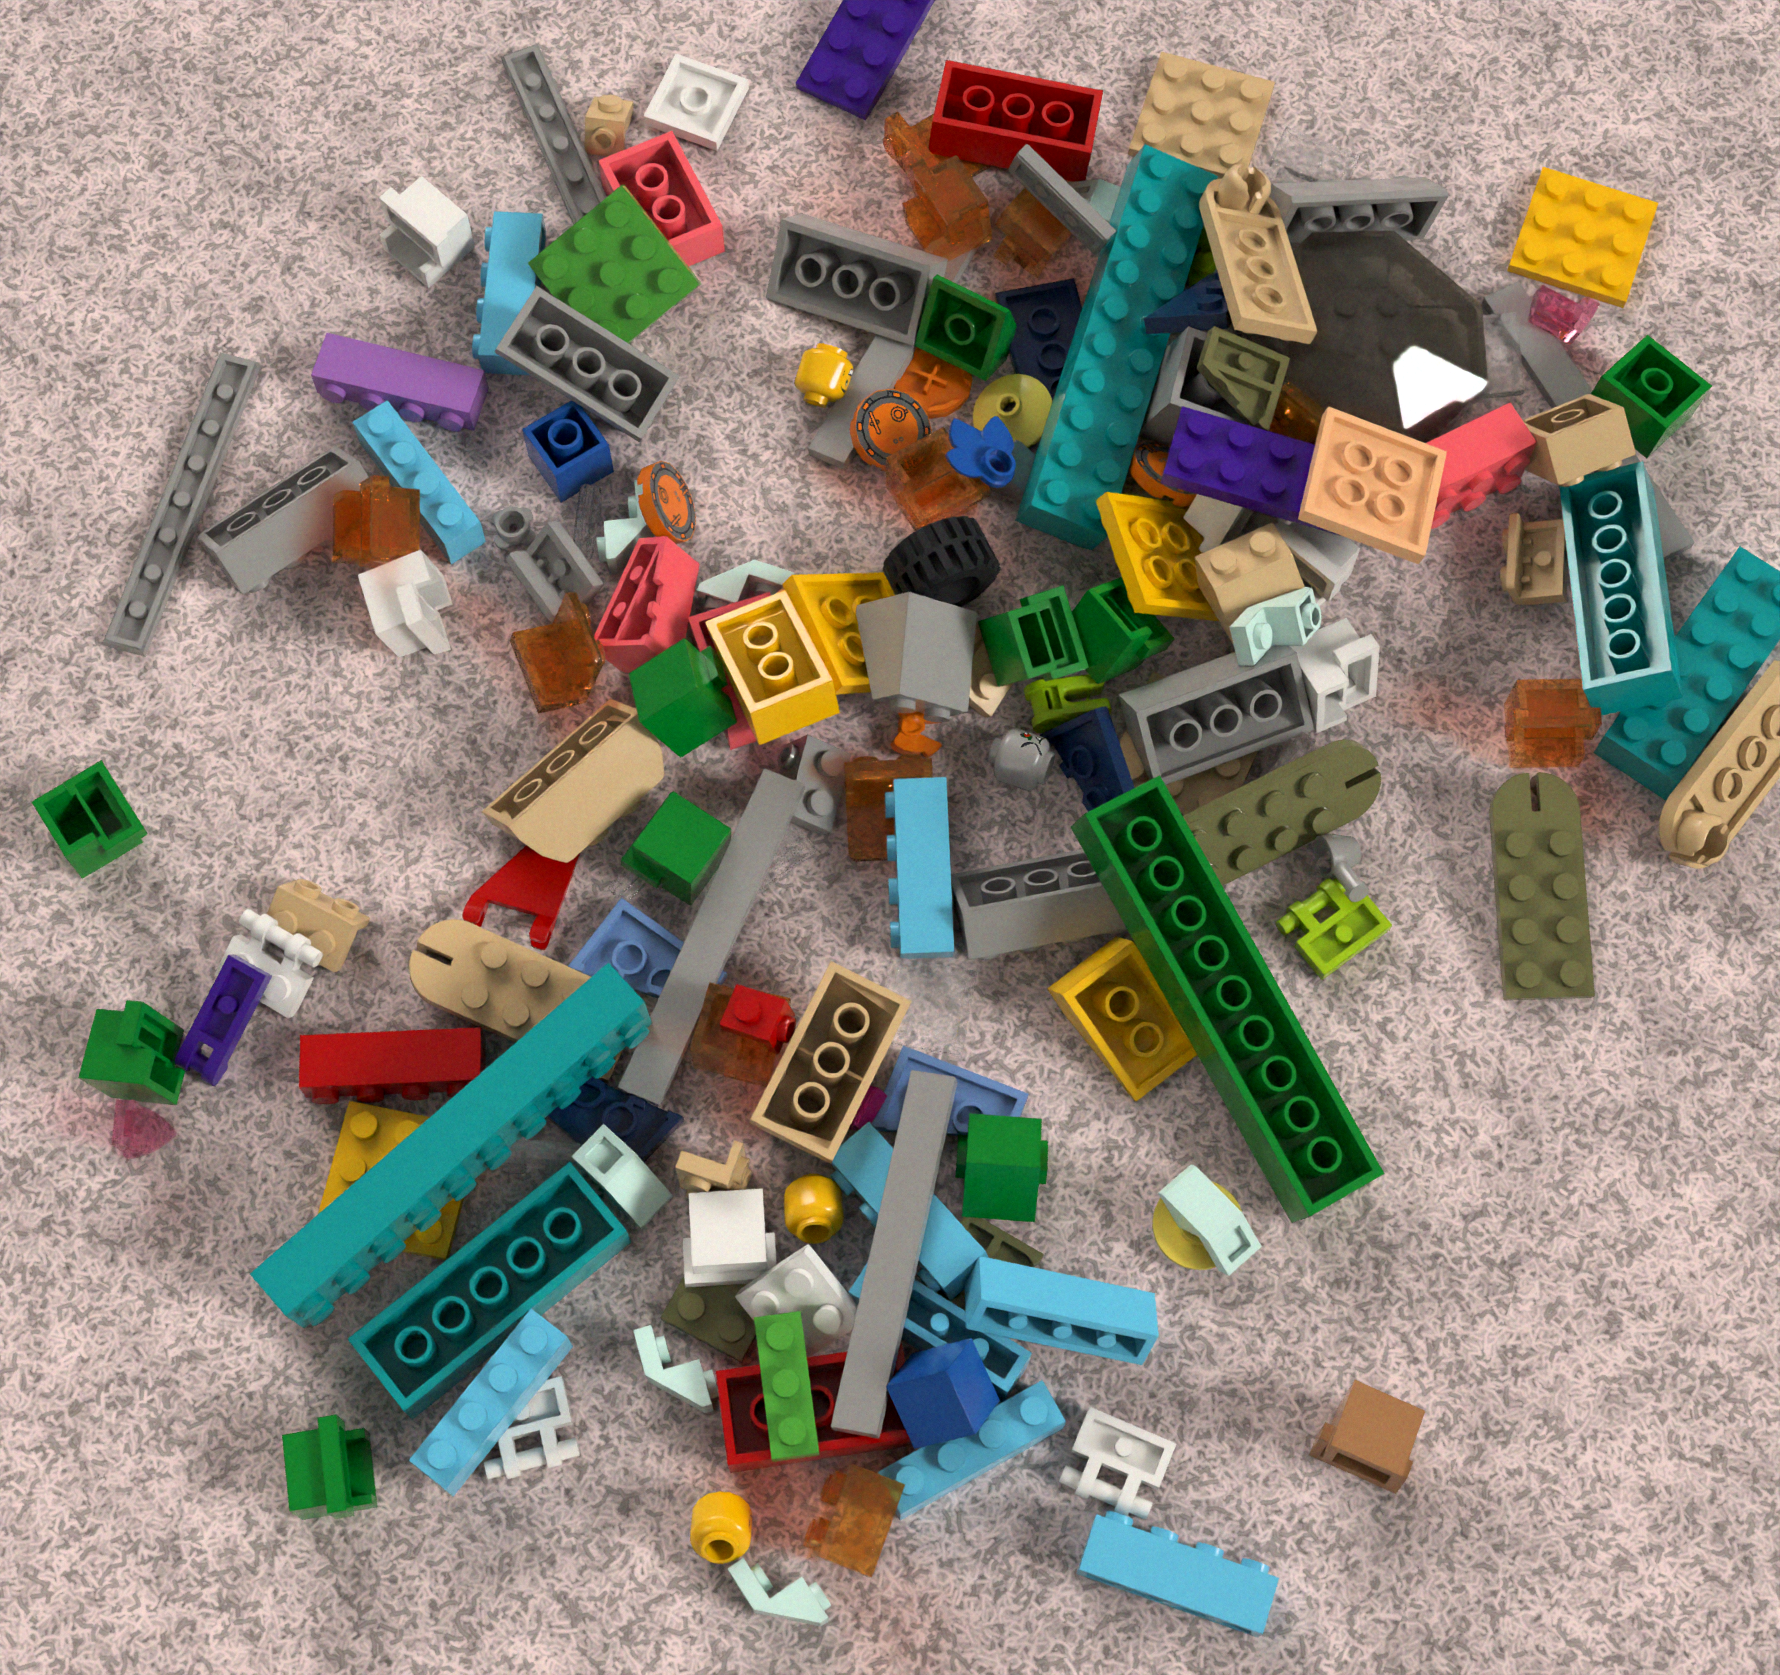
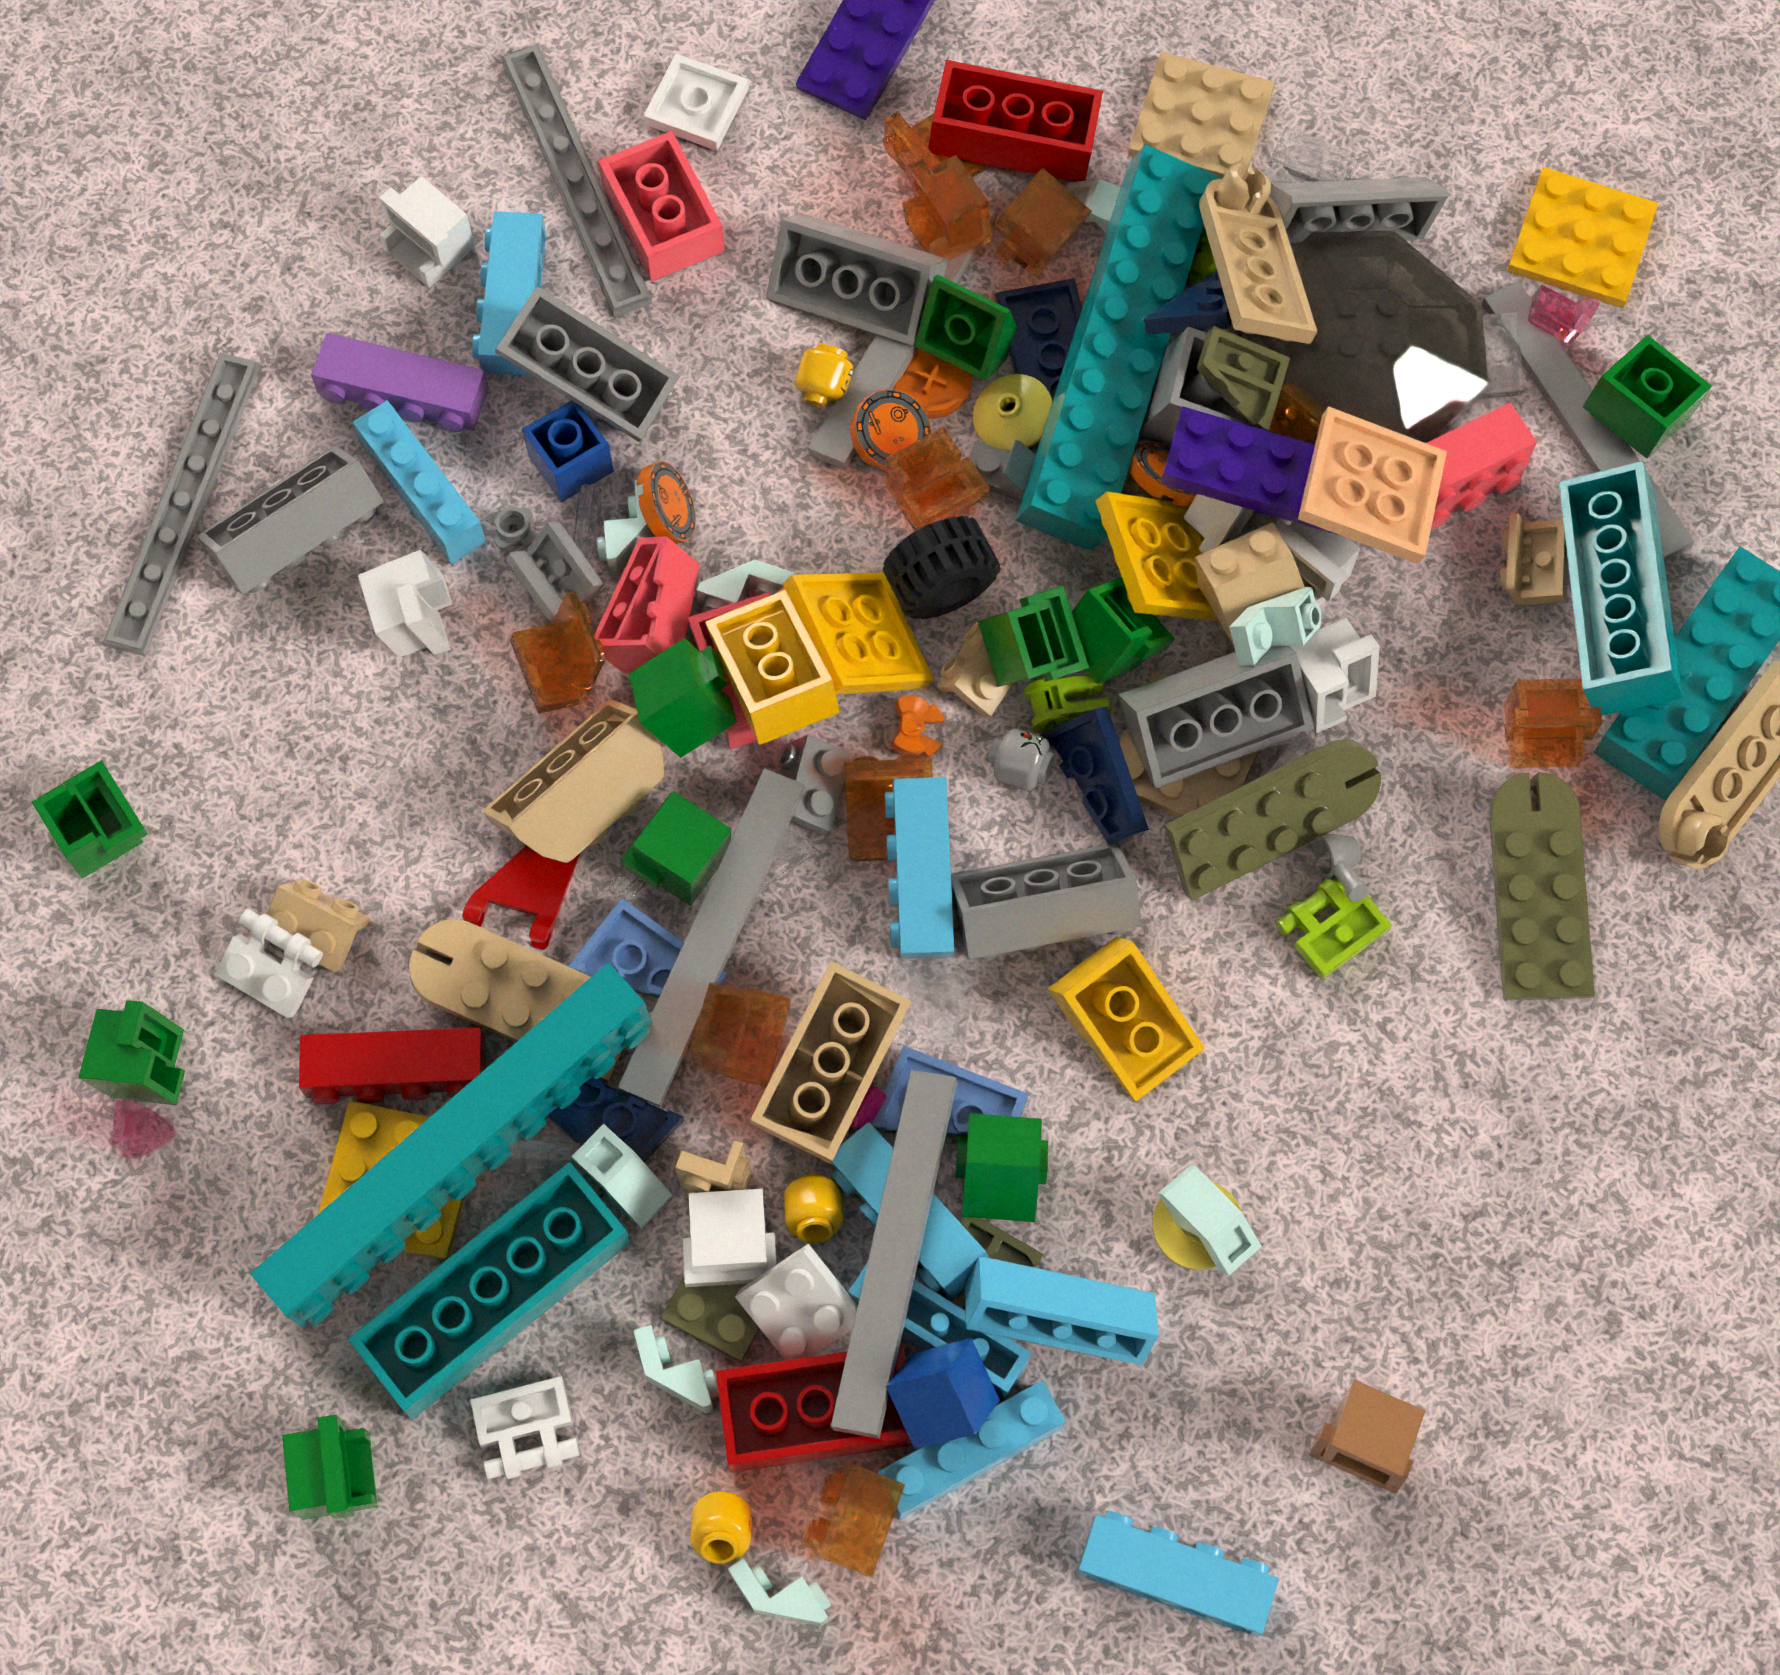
(223, 1018): dark purple plate -> none
(375, 523): clear orange plate -> none
(491, 1402): medium azure brick -> none
(607, 125): tan bracket -> none
(616, 267): bright green plate -> none
(759, 1018): red bracket -> none
(786, 1386): bright green plate -> none
(918, 654): light grey slope -> none
(982, 453): blue plate -> none
(1061, 199): light grey tile -> none
(1123, 1449): white plate -> none
(1226, 1000): green brick -> none
(1579, 440): tan brick -> none

